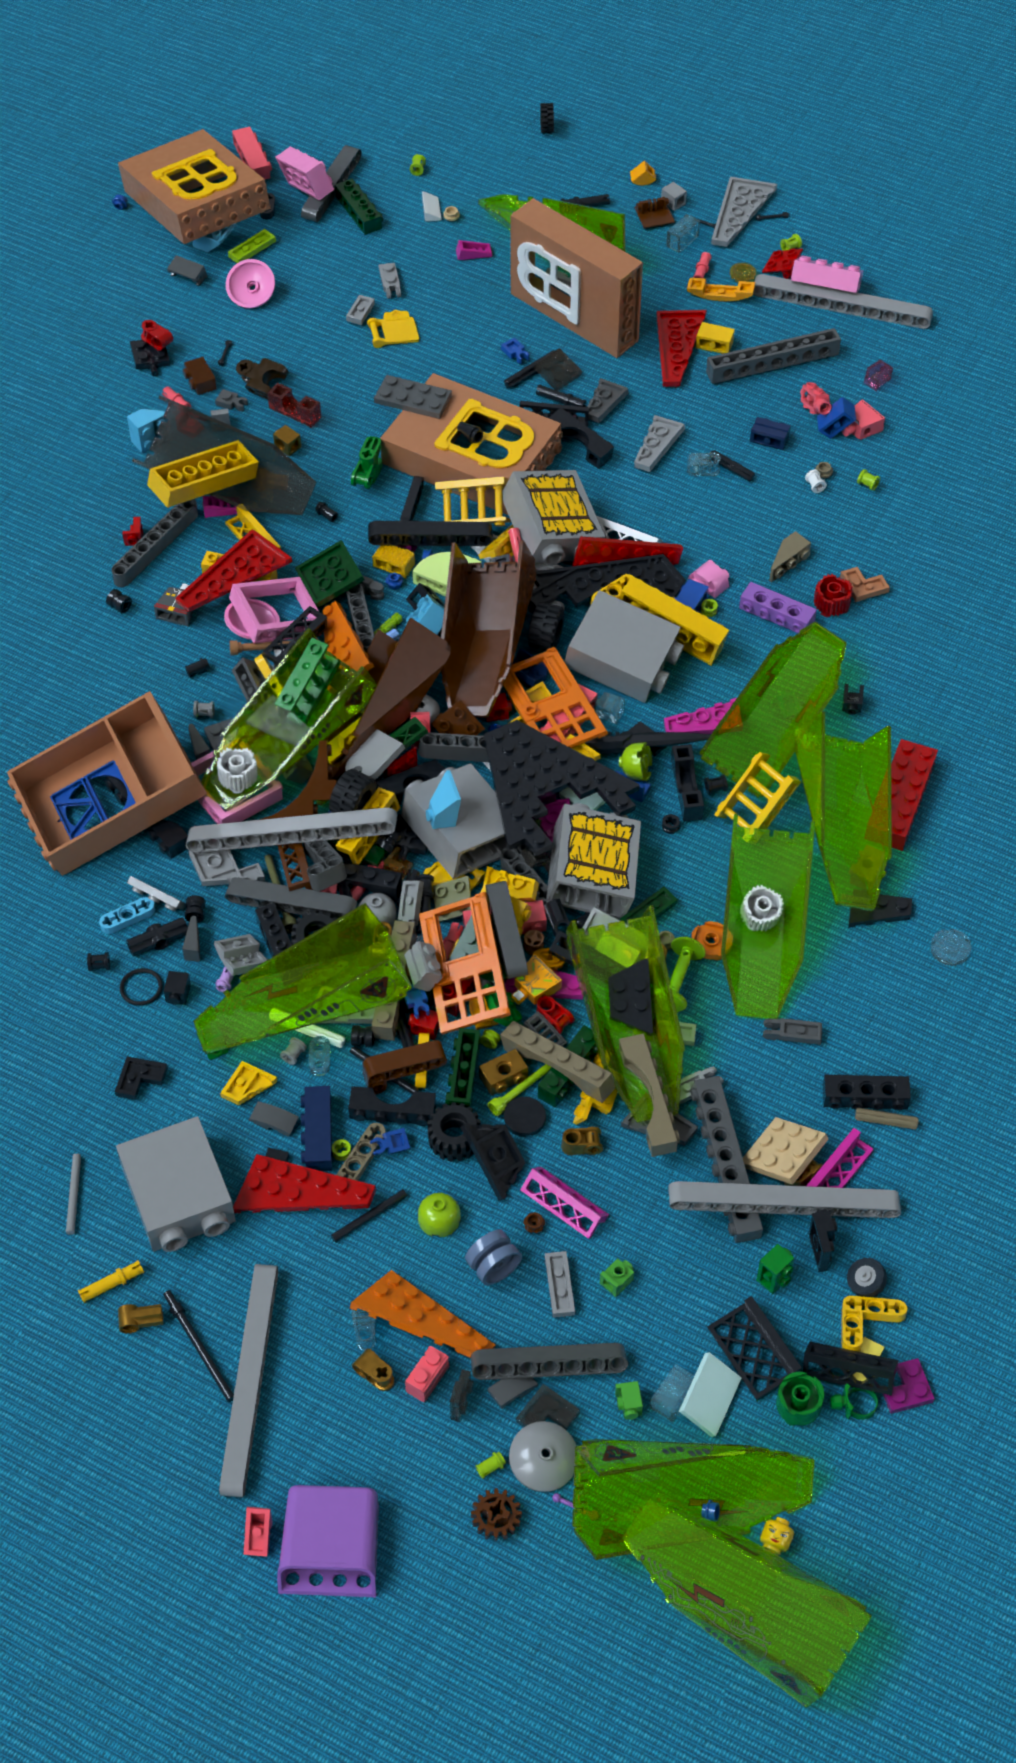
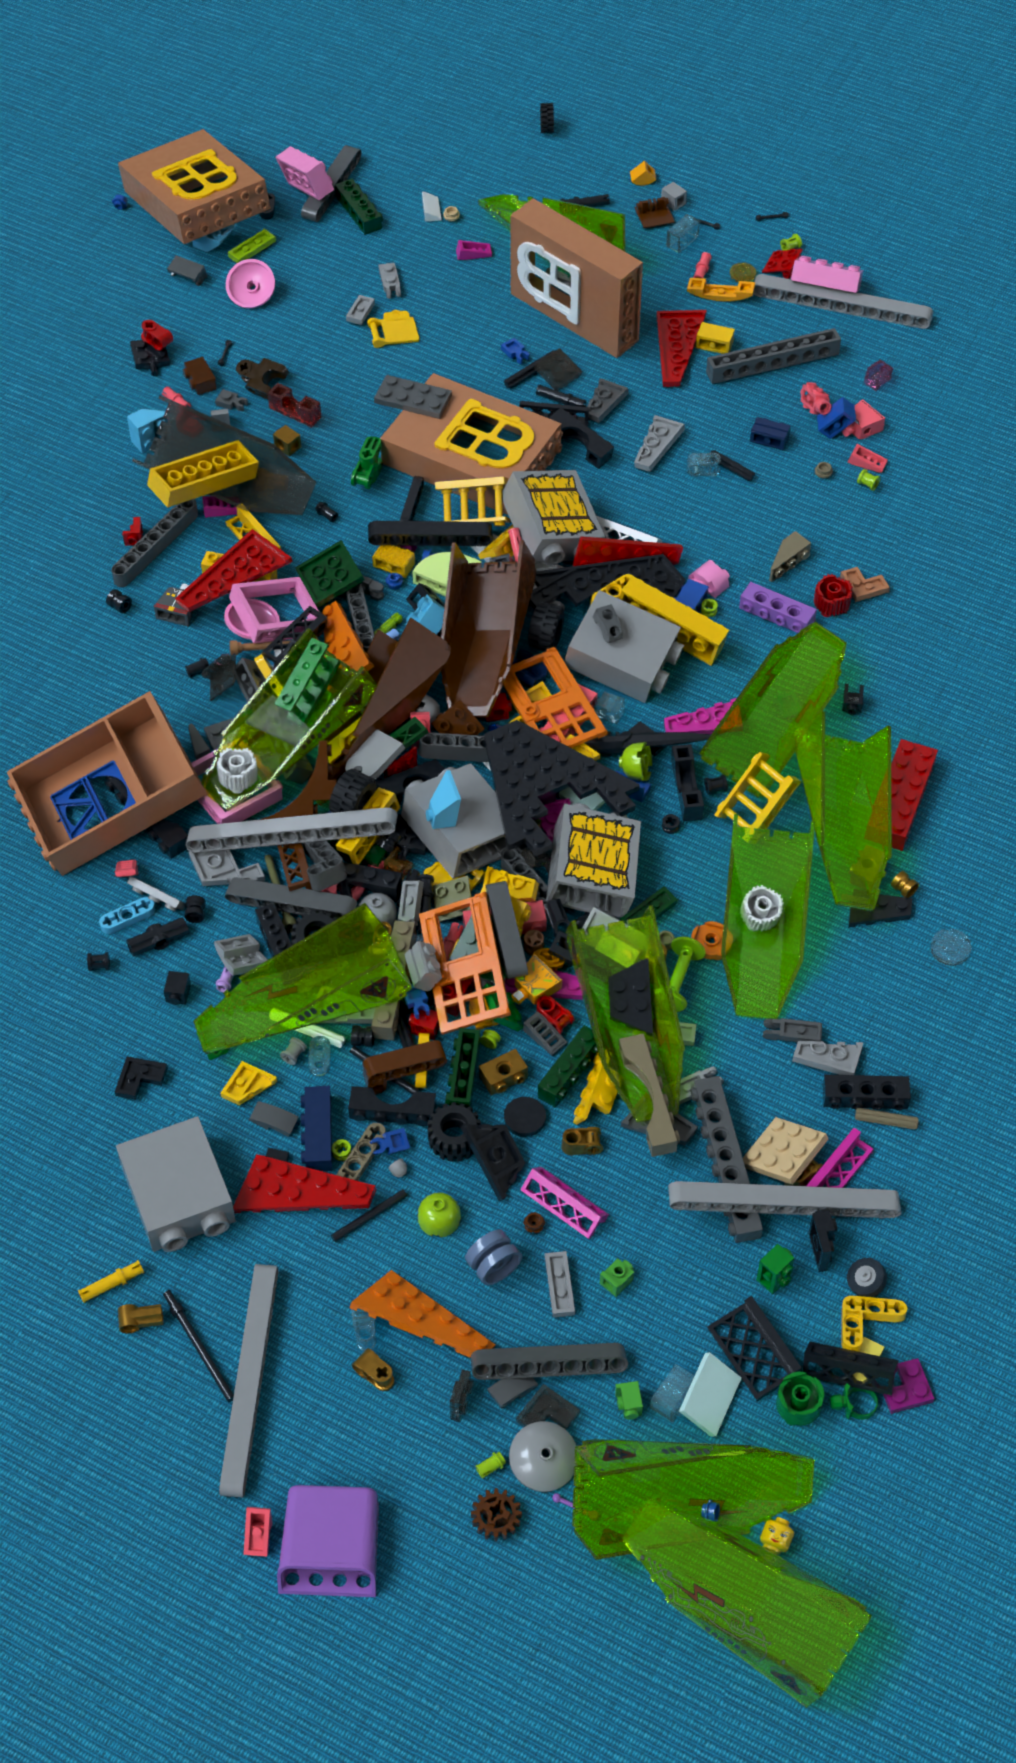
(73, 1194): light grey bar -> none
(126, 868): none -> coral slope
(160, 984): black tyre -> none
(191, 945): dark grey slope -> none
(204, 709): light grey bush -> none
(221, 674): none -> clear smoke hinge
(251, 151): coral brick -> none
(398, 1168): none -> light grey hinge
(418, 166): lime bush -> none
(427, 1374): coral brick -> none
(471, 432): black cone -> none
(498, 1105): lime piece -> none
(586, 1075): dark tan arch -> none
(608, 623): none -> dark grey leg
(739, 205): light grey wing -> none
(815, 481): white bush -> none
(833, 1058): none -> light grey wing
(861, 457): none -> coral slope
(904, 884): none -> pearl gold wheel

